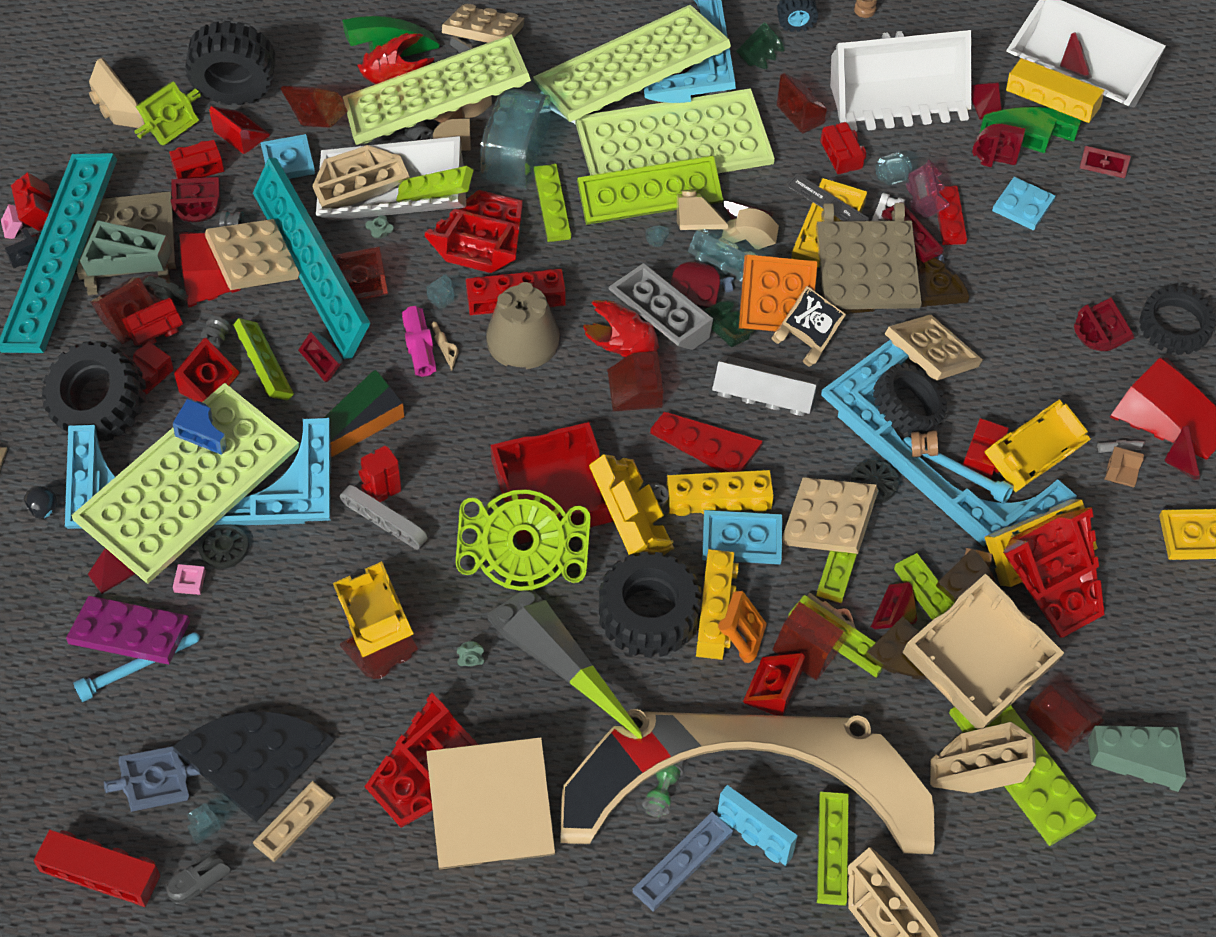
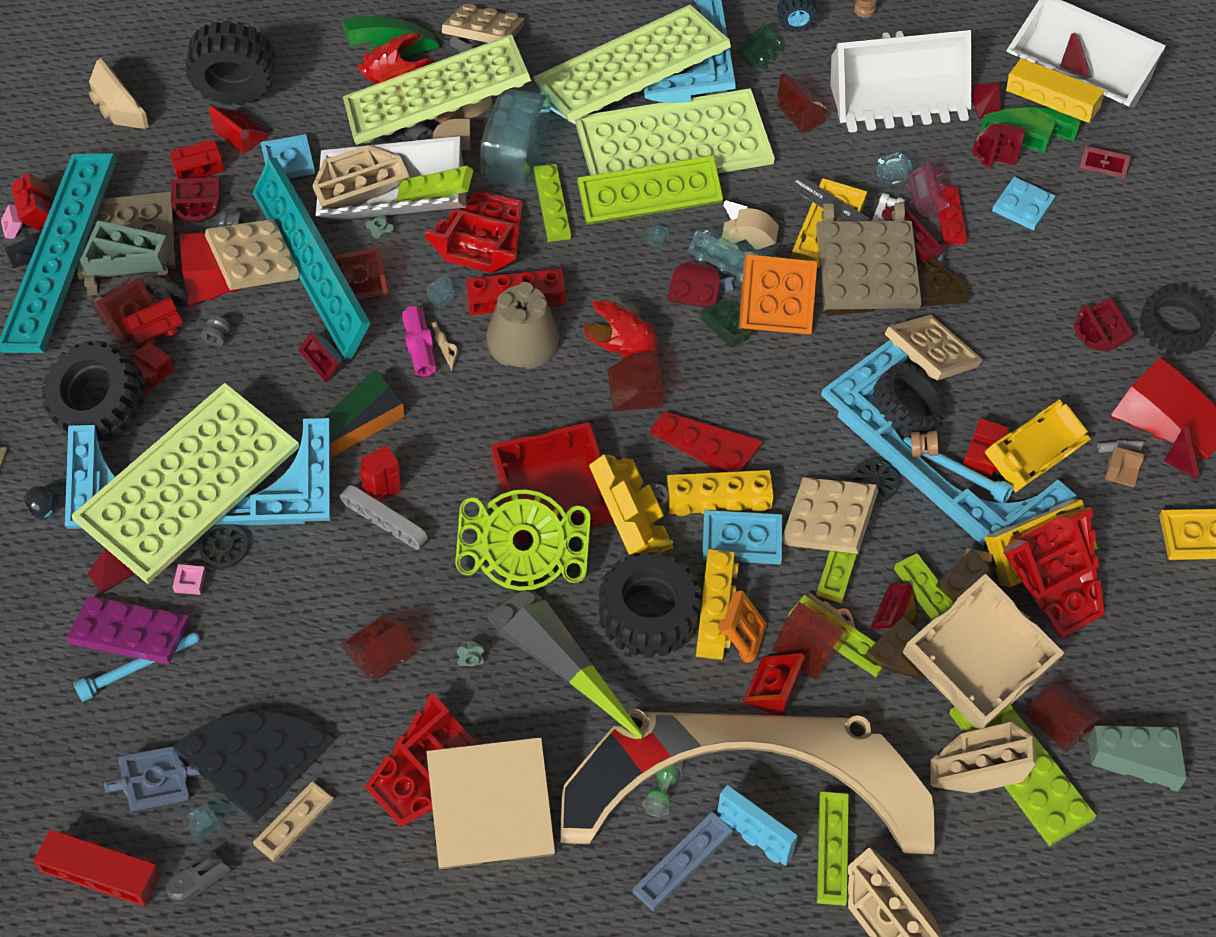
(167, 113): lime plate -> none
(196, 427): blue arch -> none
(204, 372): red slope -> none
(263, 359): lime plate -> none
(314, 105): clear red slope -> none
(373, 609): yellow piece -> none
(664, 307): light grey slope -> none
(697, 213): tan slope -> none
(766, 385): slope -> none
(812, 321): flag -> none
(843, 148): red brick -> none

